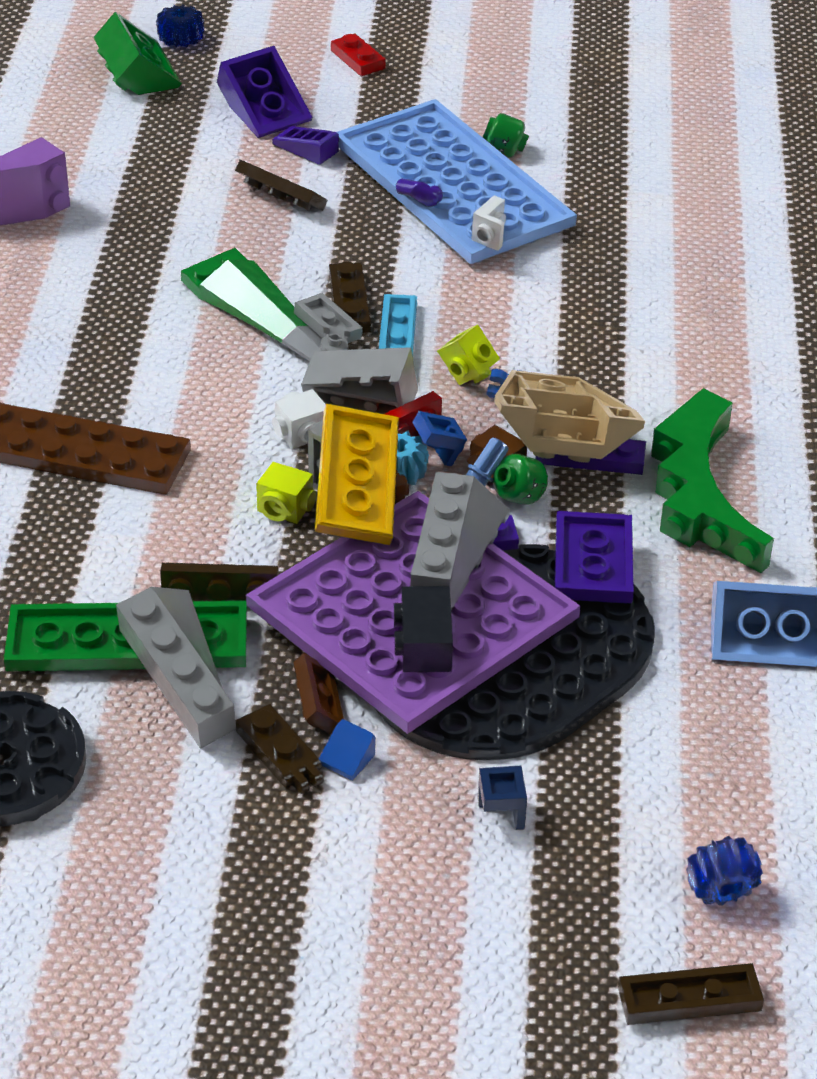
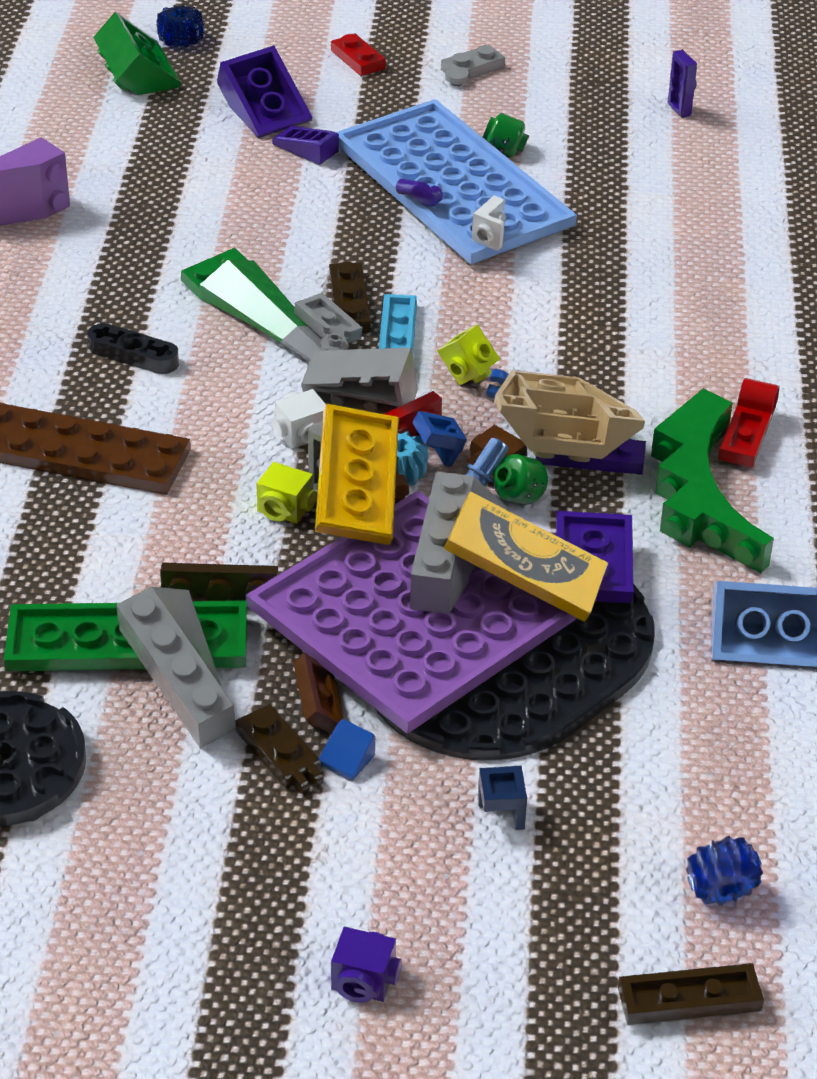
(153, 355): none -> black beam
(280, 187): dark brown plate -> none
(364, 965): none -> dark purple brick
(426, 629): black brick -> none
(471, 64): none -> light grey hinge
(526, 556): none -> yellow tile
(682, 83): none -> dark purple plate
(749, 422): none -> red plate

